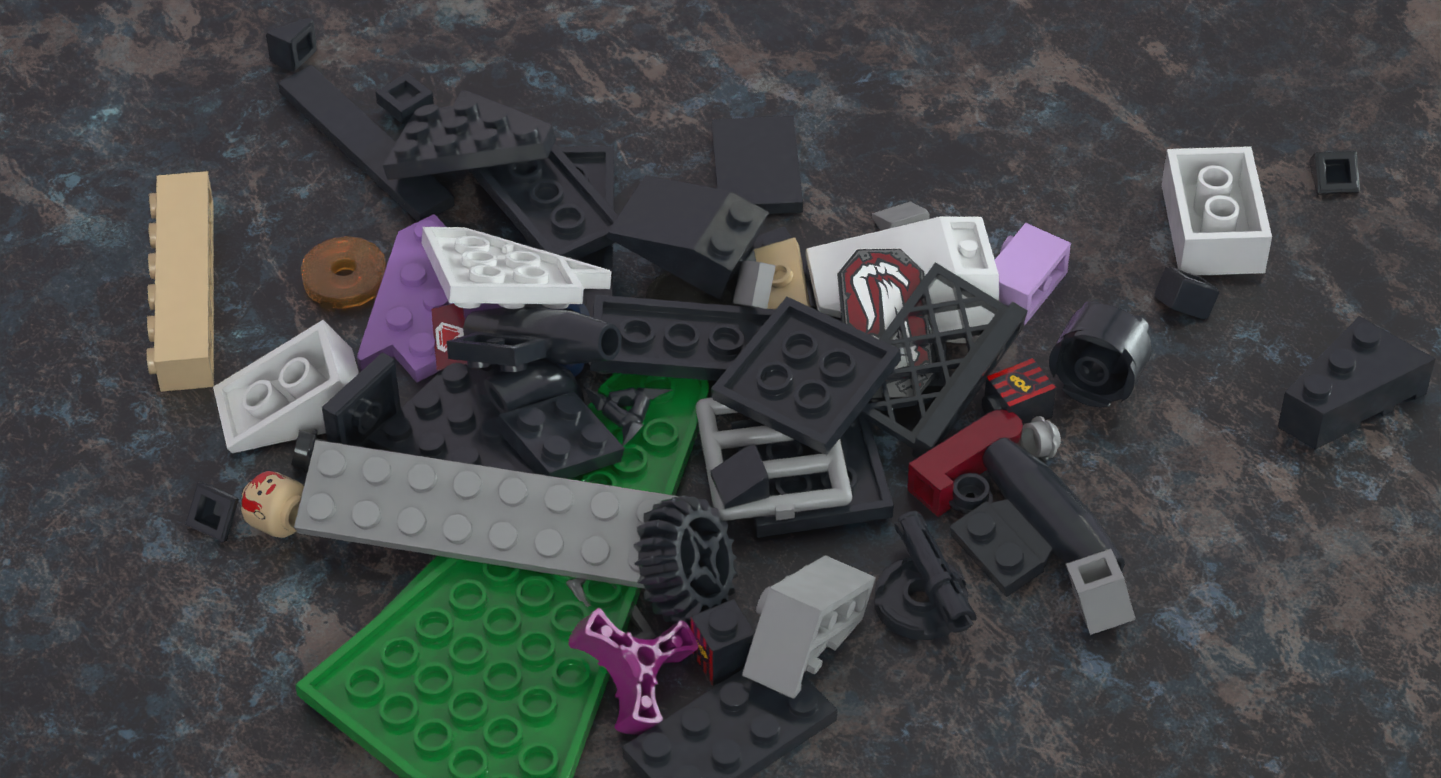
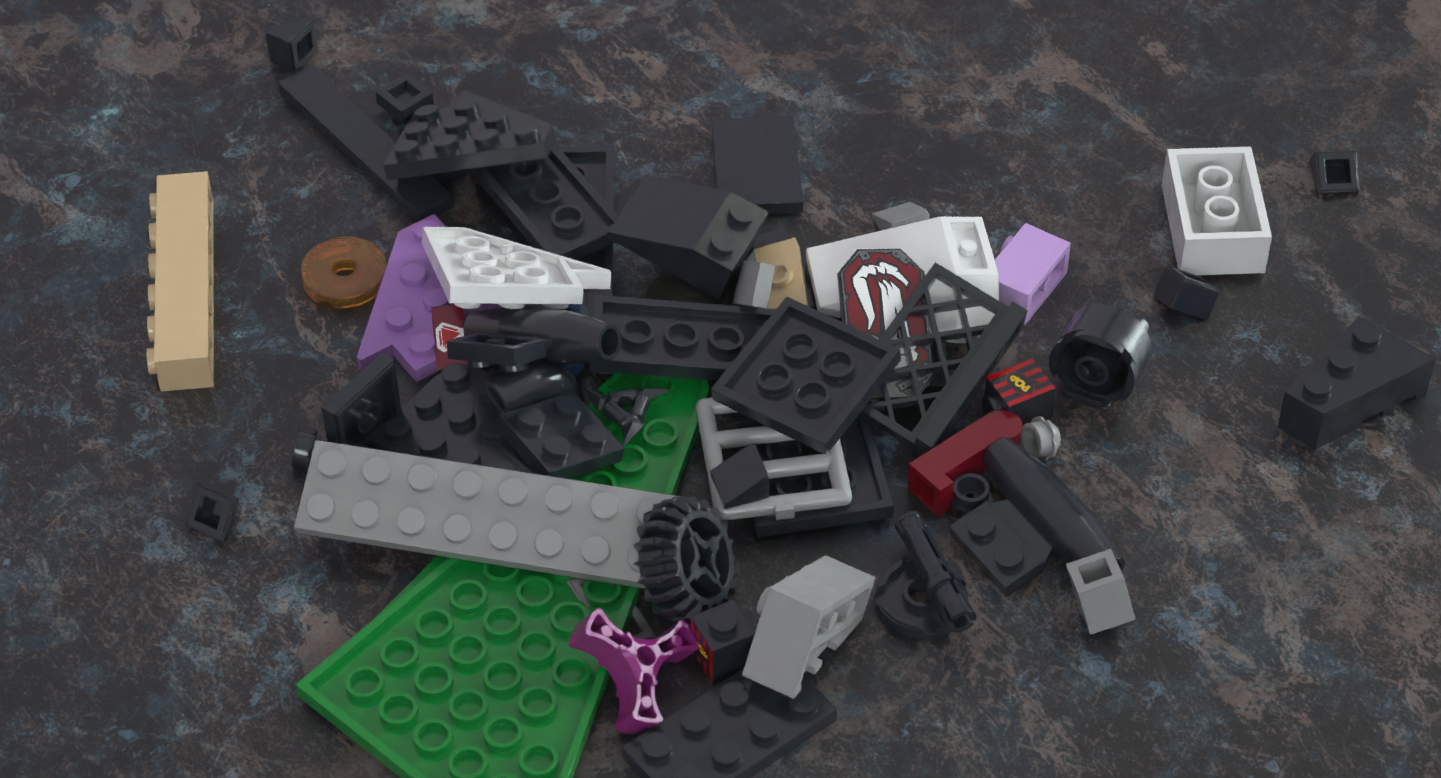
(272, 503): tan head -> none
(284, 390): white slope -> none

